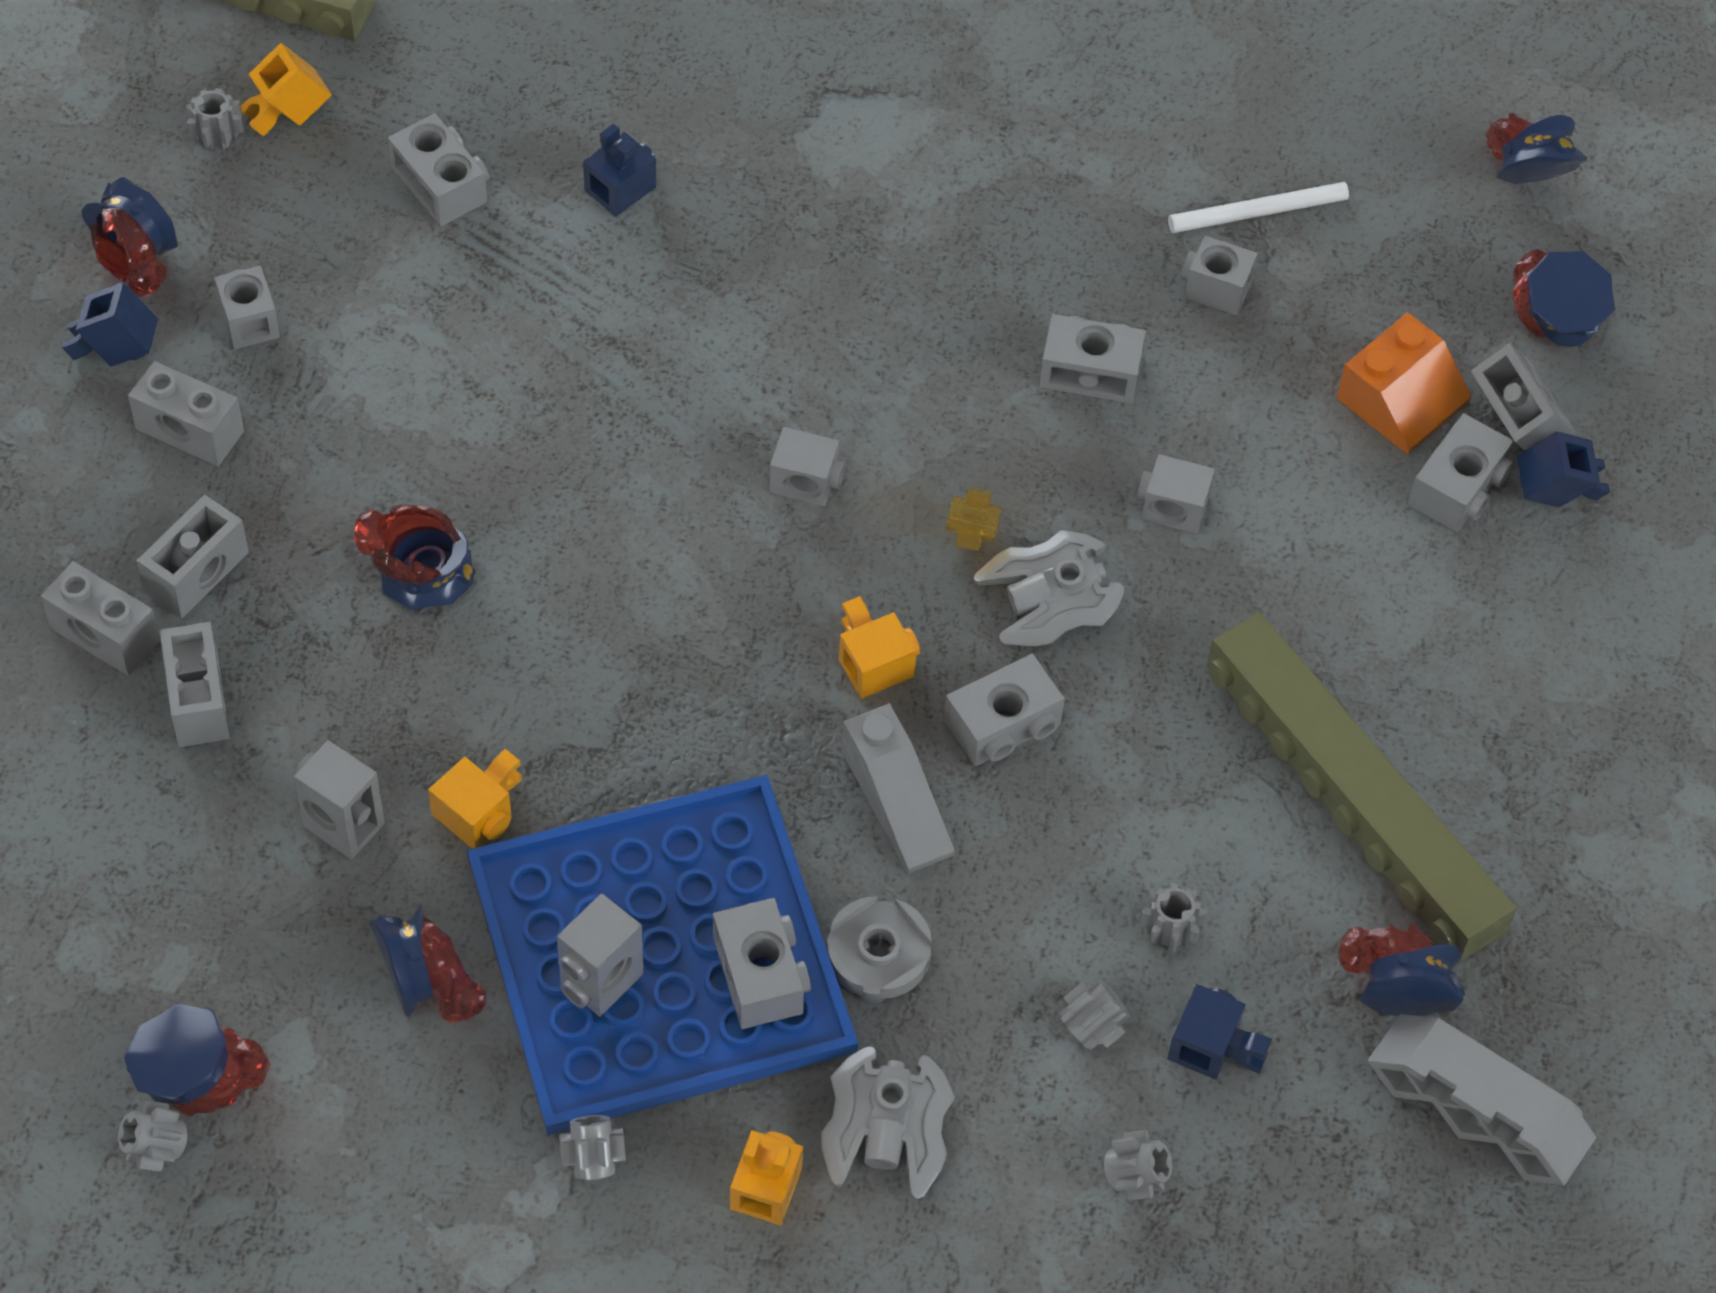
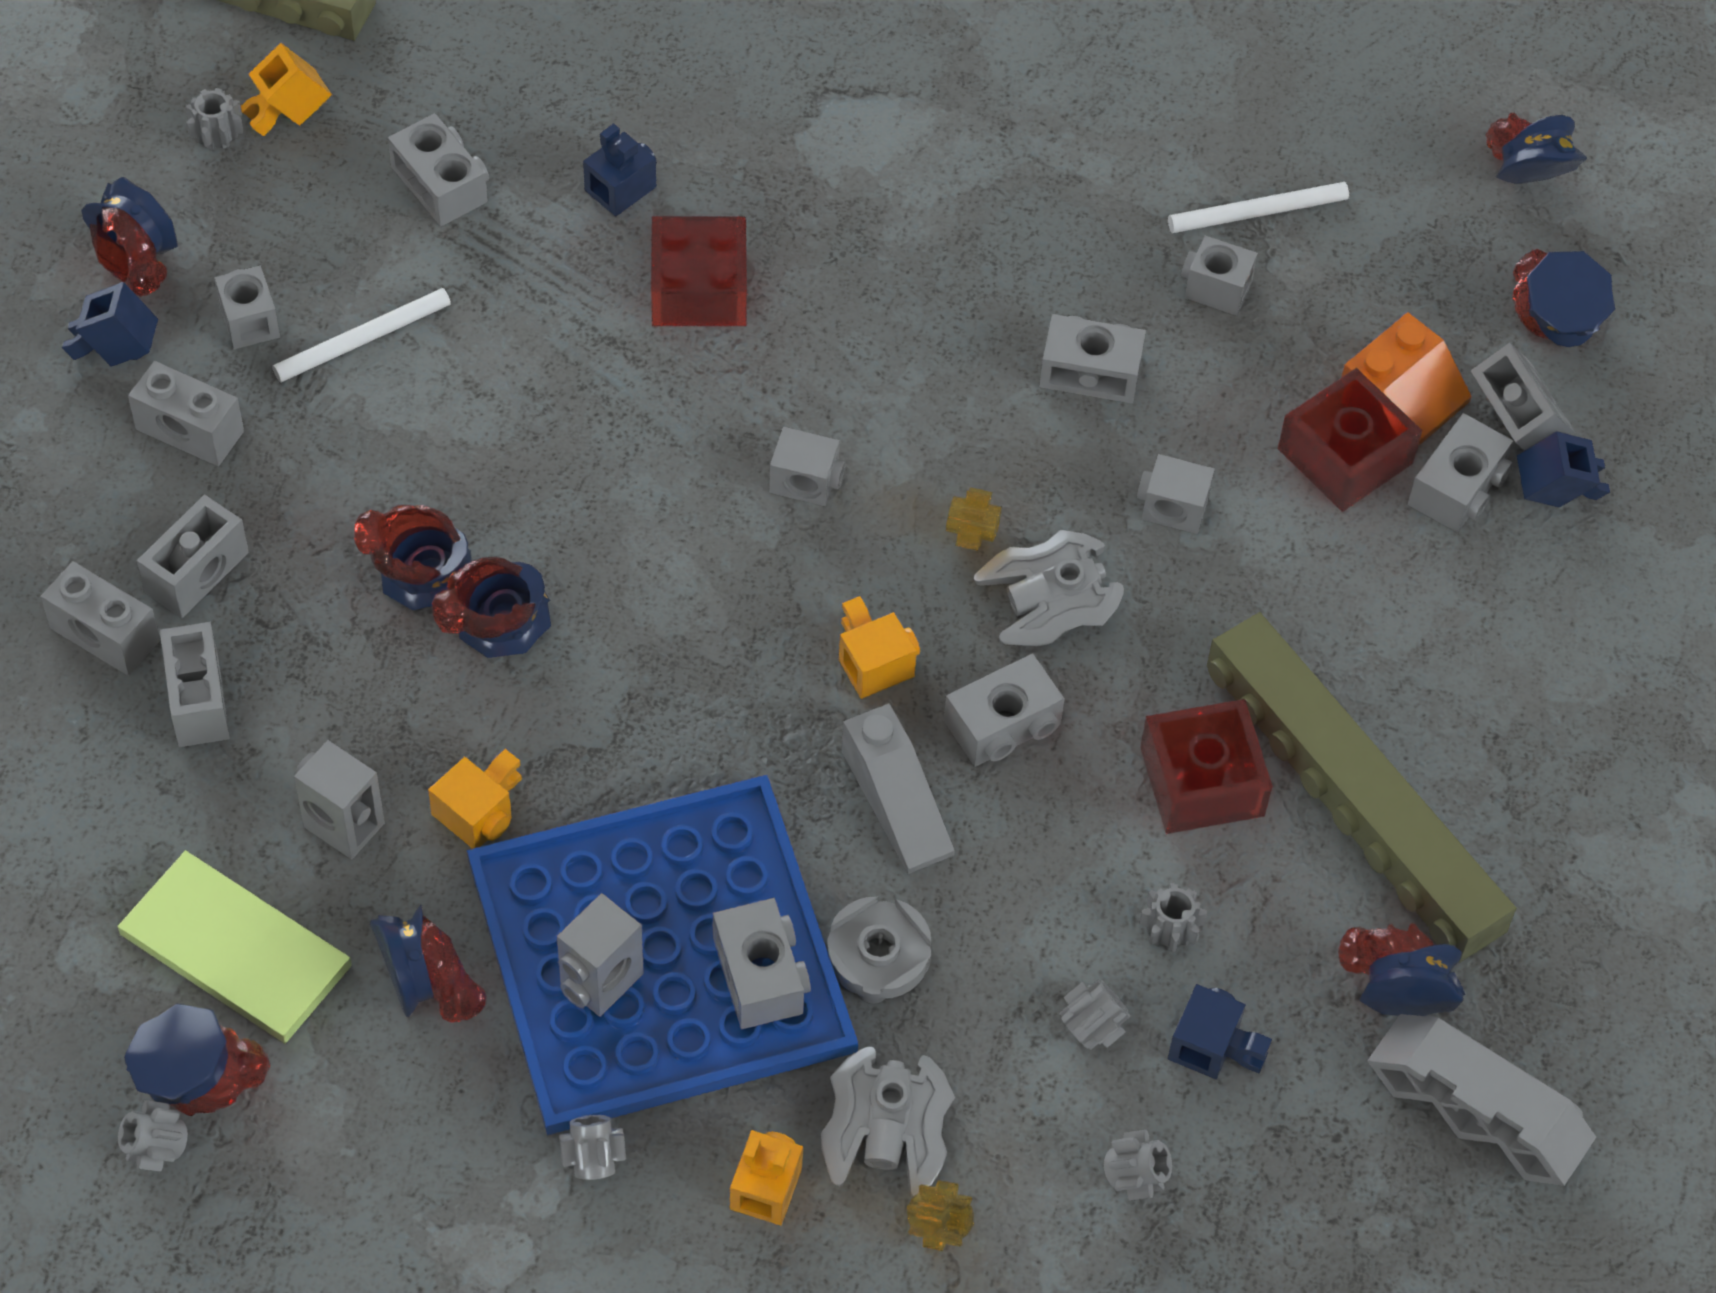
(235, 946): none -> yellowish green tile
(361, 335): none -> white bar
(494, 606): none -> piece
(699, 271): none -> clear red brick
(940, 1215): none -> clear yellow gear
(1205, 766): none -> clear red brick
(1349, 439): none -> clear red brick

